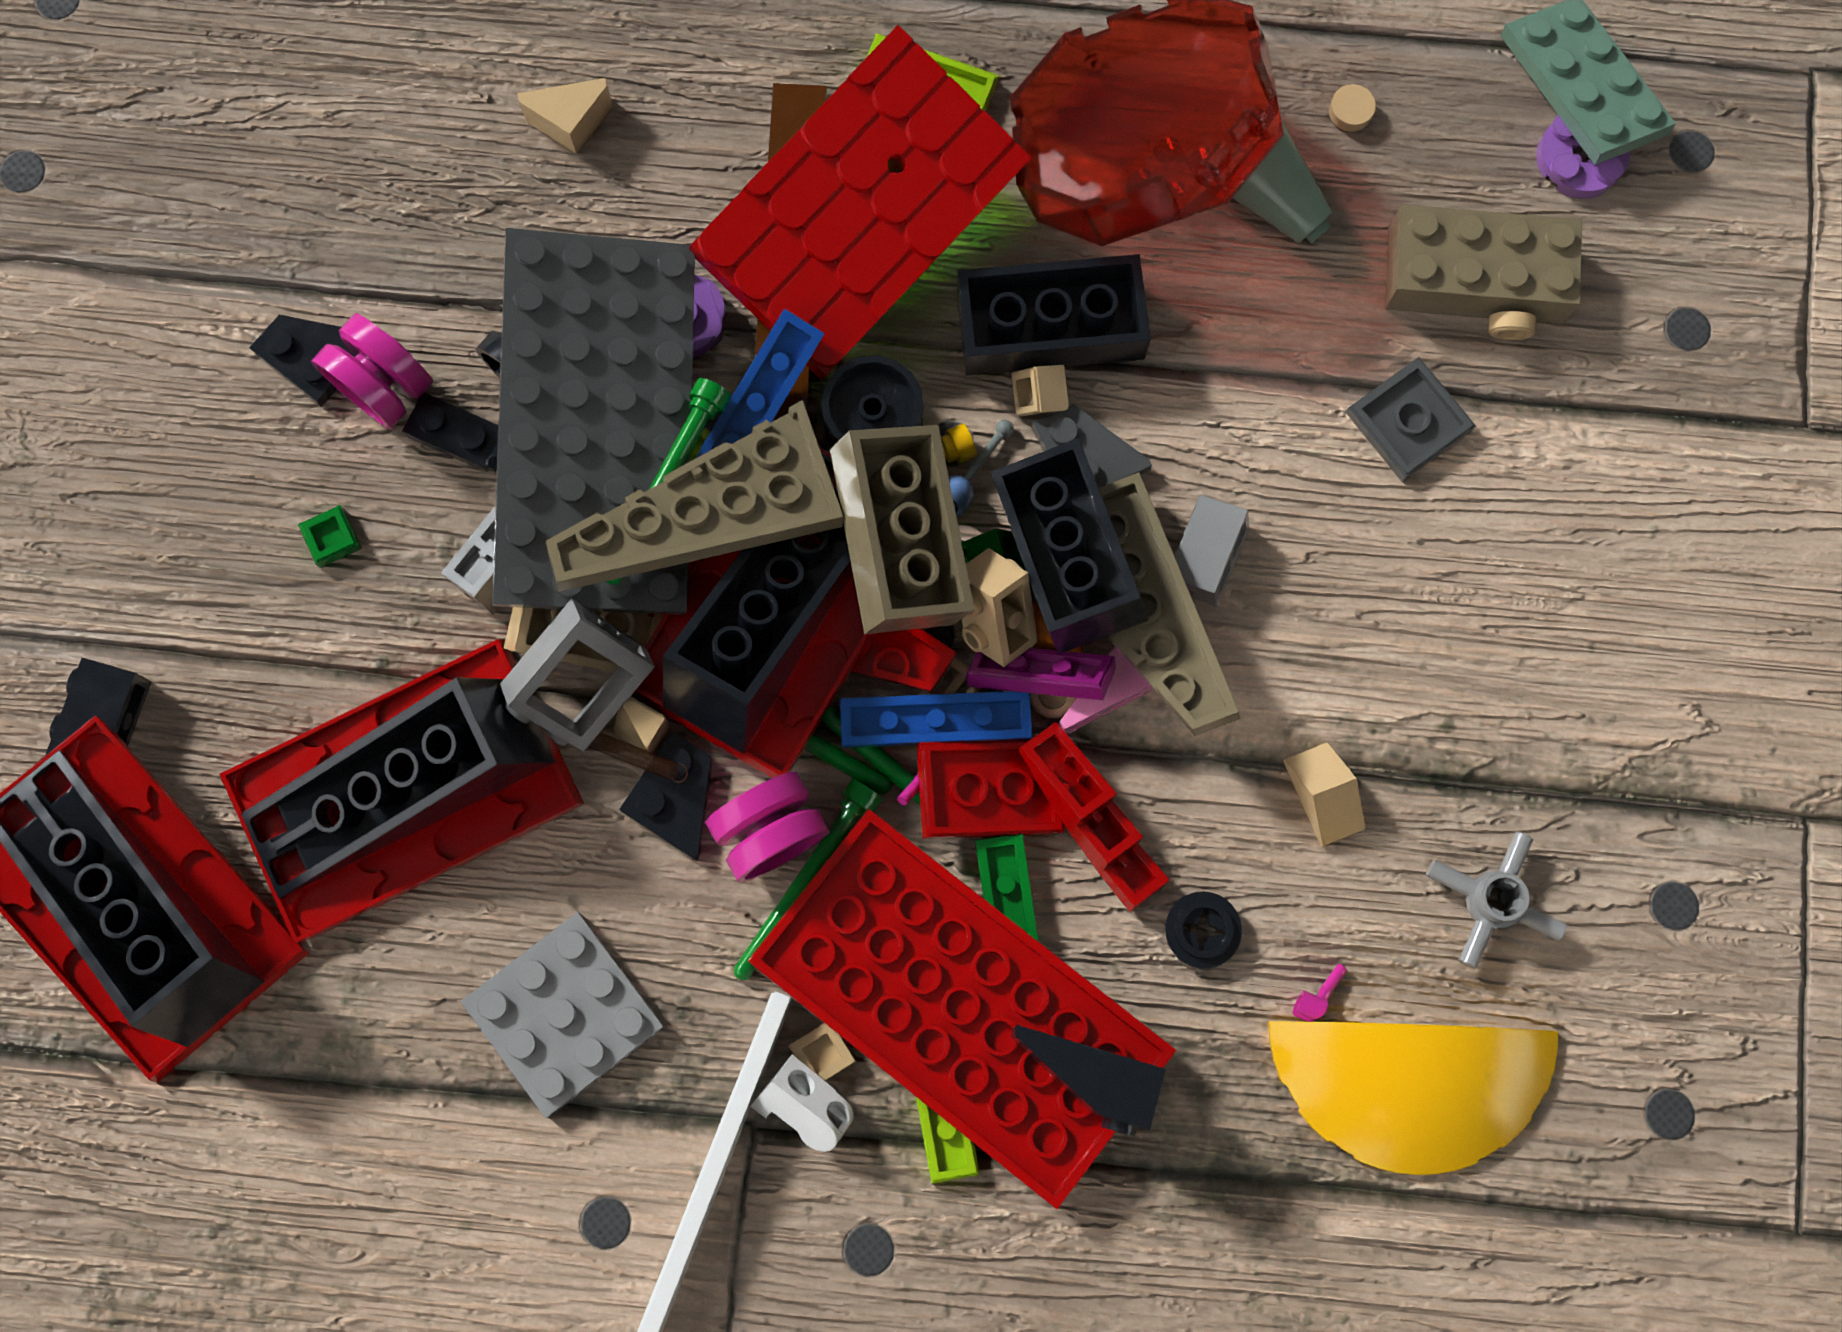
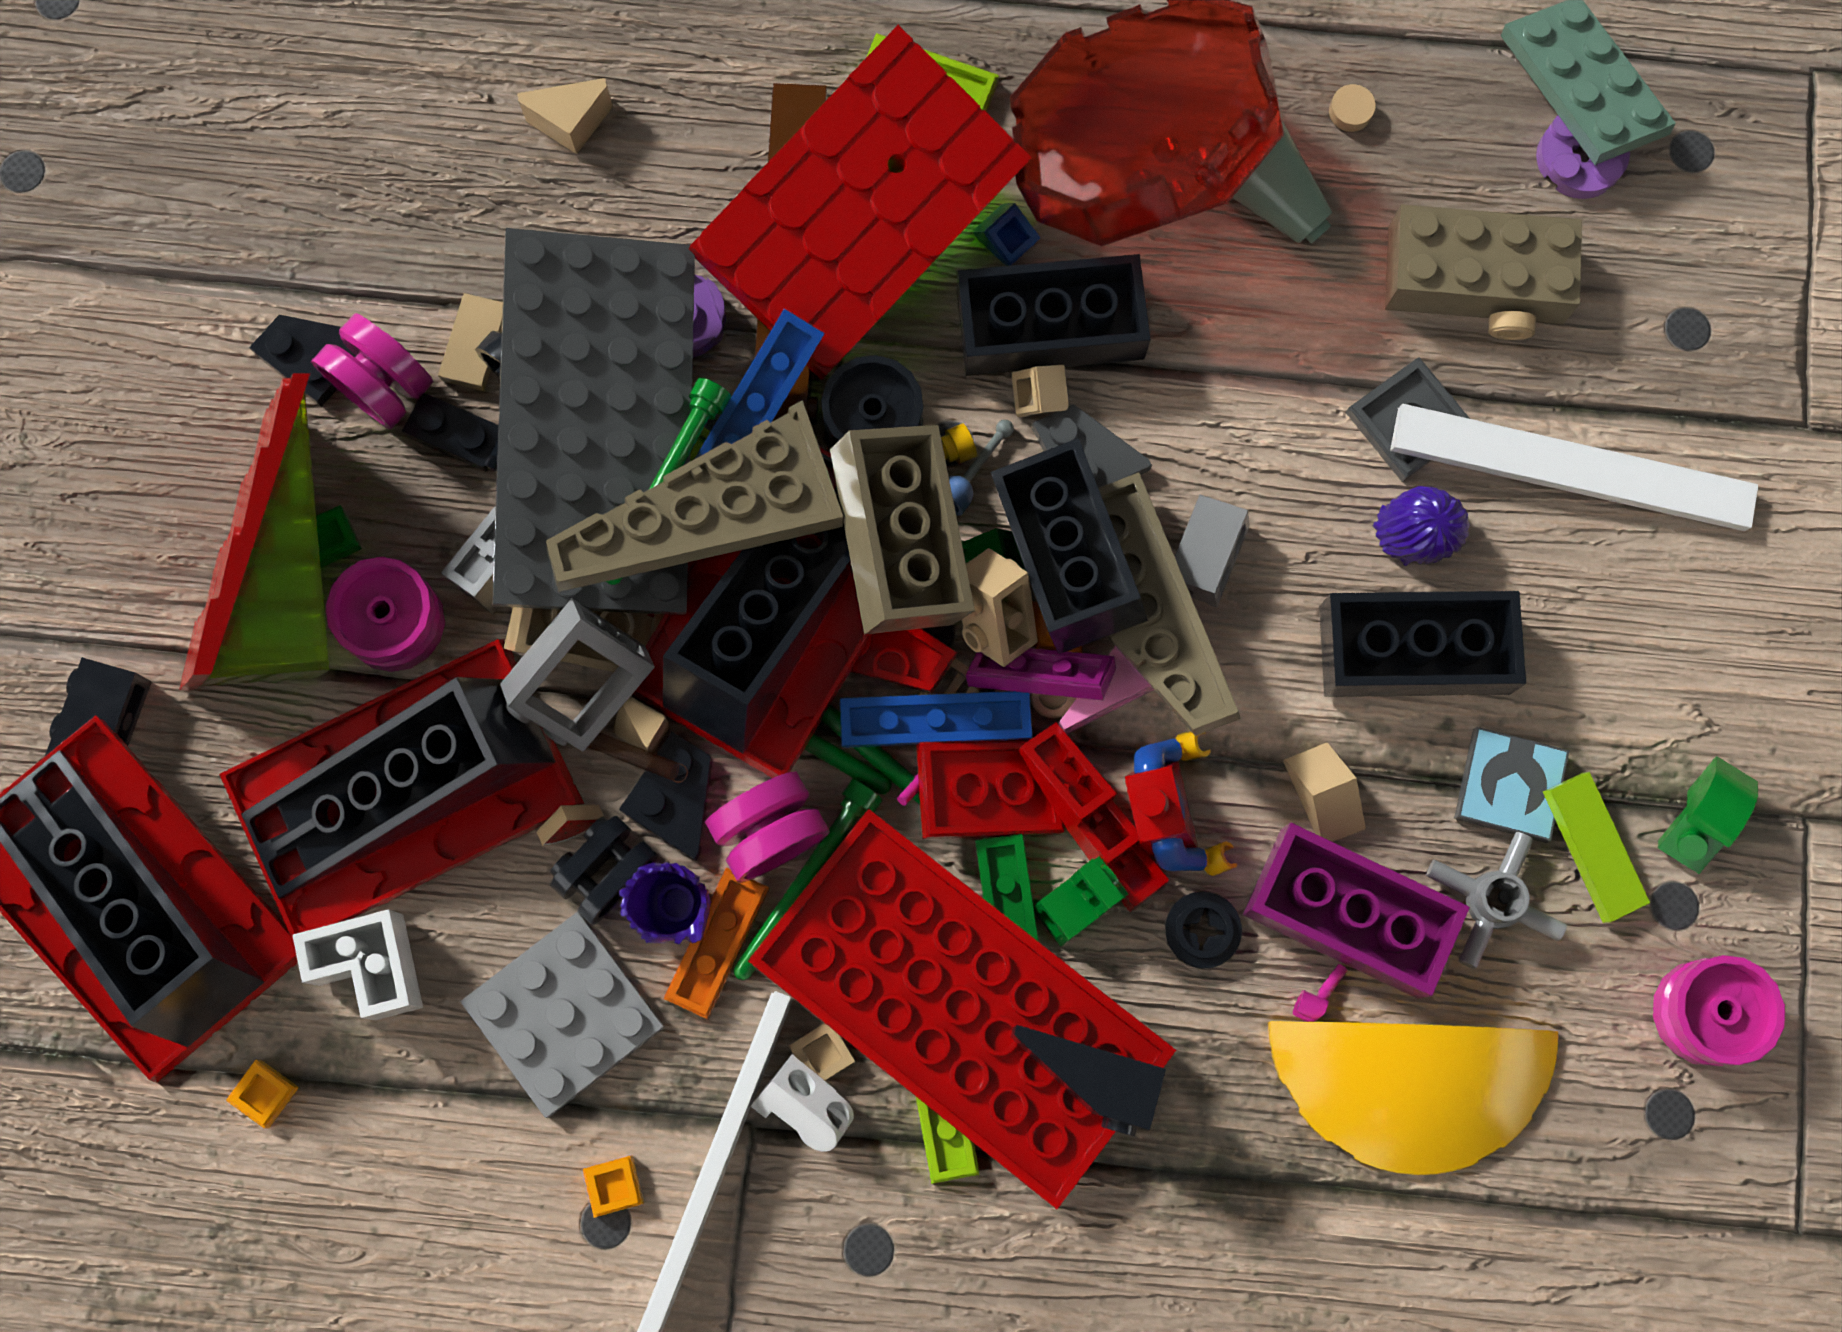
(262, 1093): none -> light orange tile
(266, 583): none -> clear neon green piece
(370, 951): none -> white brick
(379, 589): none -> dark pink wheel
(472, 324): none -> tan tile
(568, 823): none -> tan tile
(574, 871): none -> black brick
(613, 1186): none -> light orange tile
(666, 903): none -> dark purple hair
(711, 960): none -> orange tile
(1006, 233): none -> blue slope
(1080, 900): none -> green brick
(1163, 810): none -> torso
(1356, 911): none -> magenta brick
(1422, 526): none -> dark purple hair
(1422, 643): none -> black brick
(1507, 783): none -> tile
(1574, 467): none -> white tile
(1596, 847): none -> lime tile
(1714, 815): none -> green brick
(1719, 1011): none -> dark pink wheel

